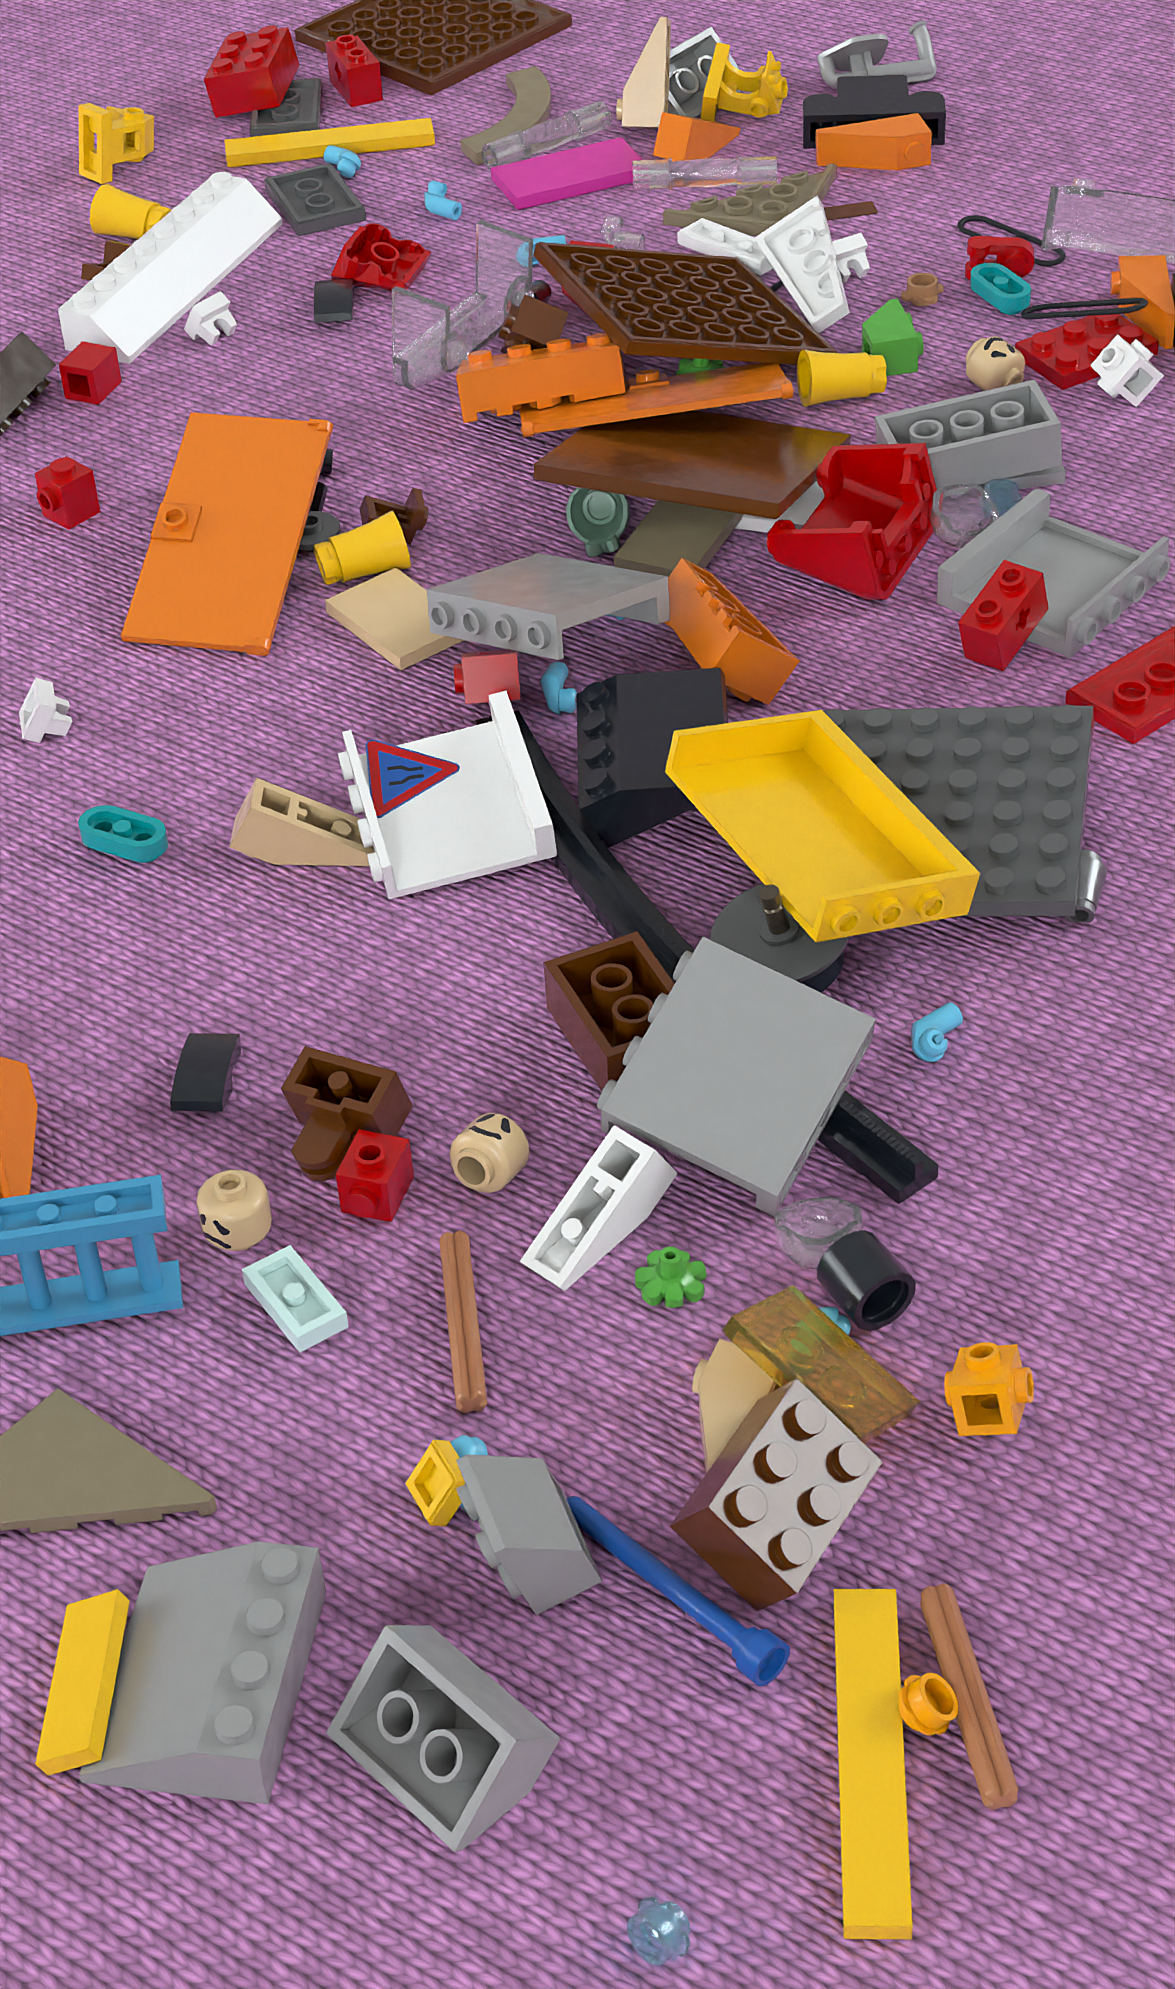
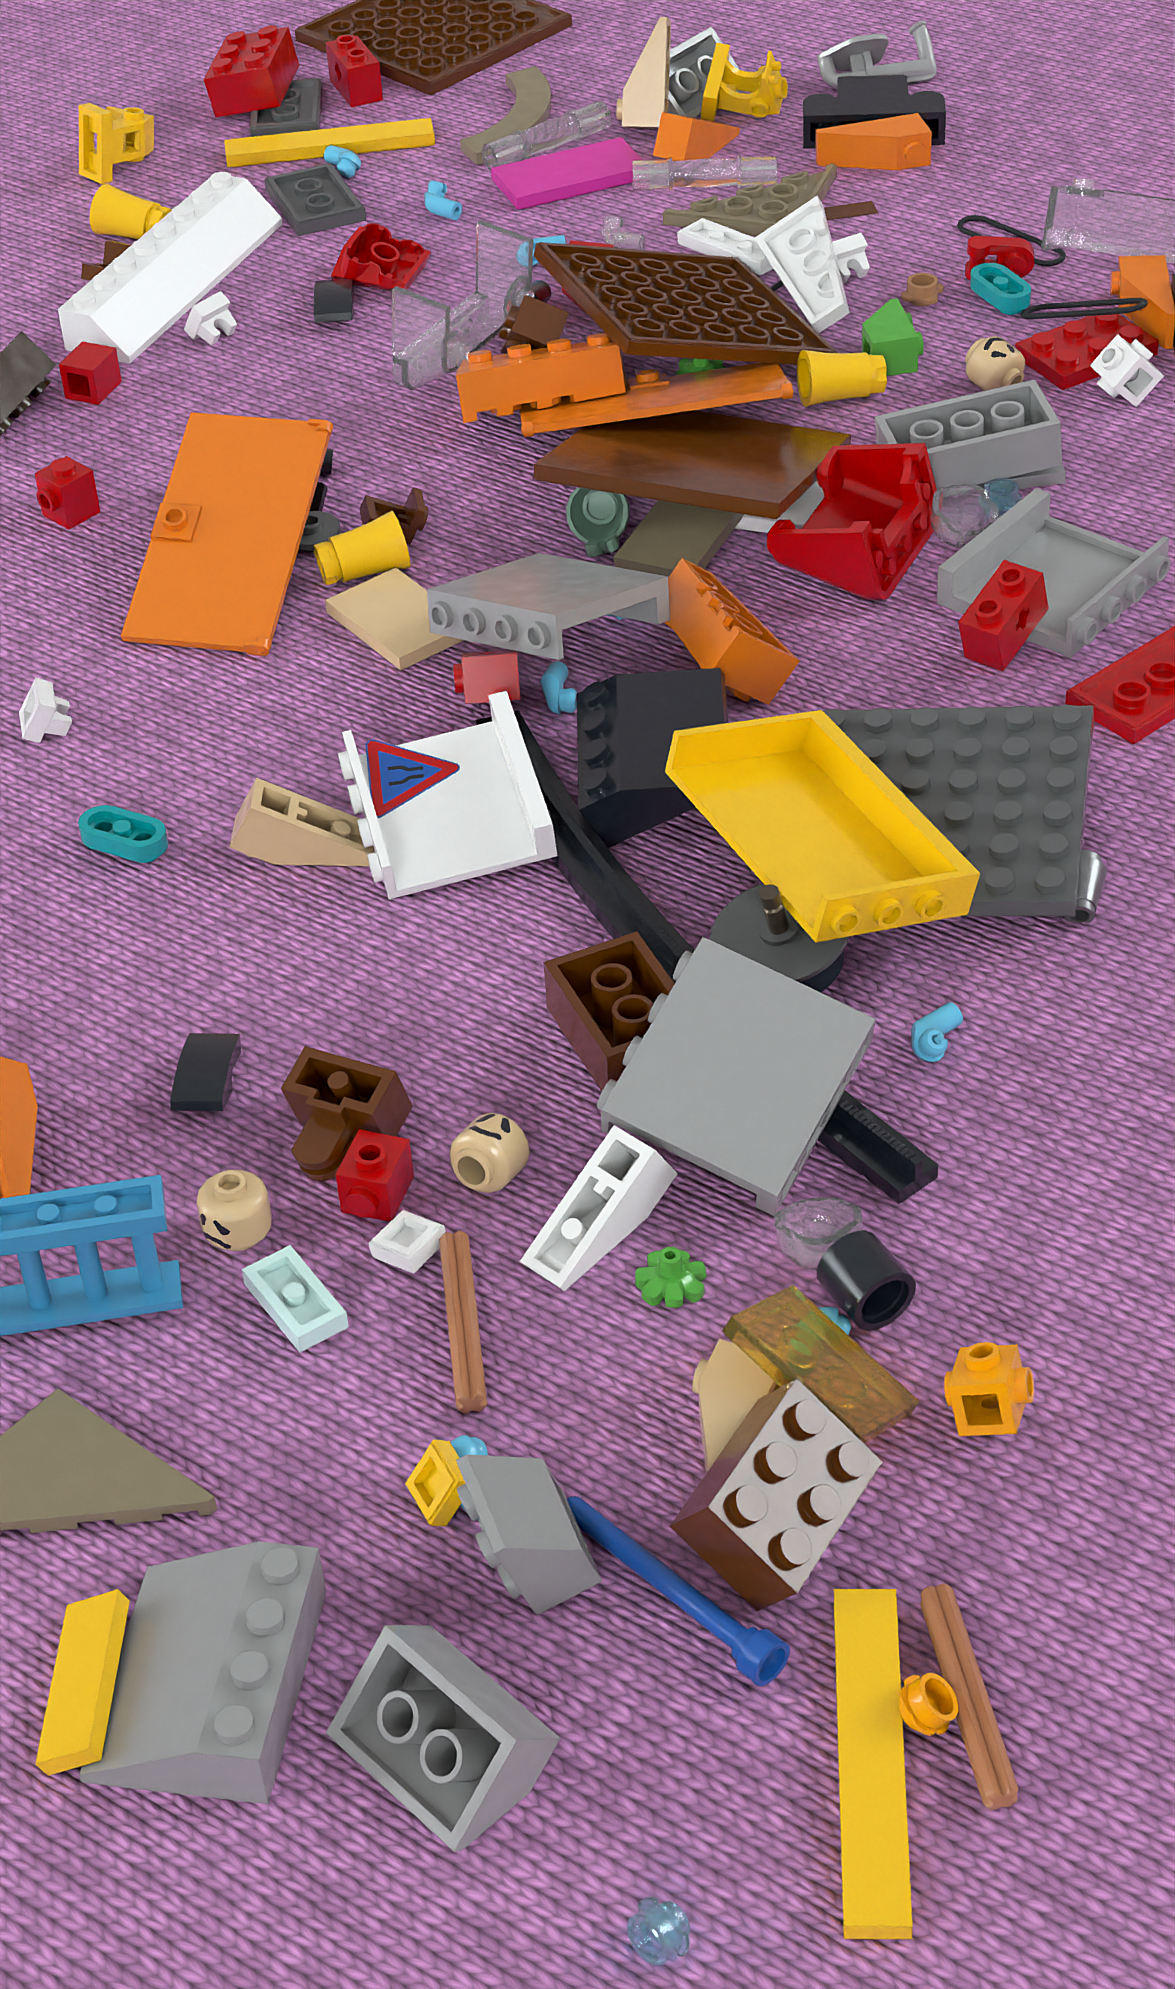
(407, 1241): none -> white tile

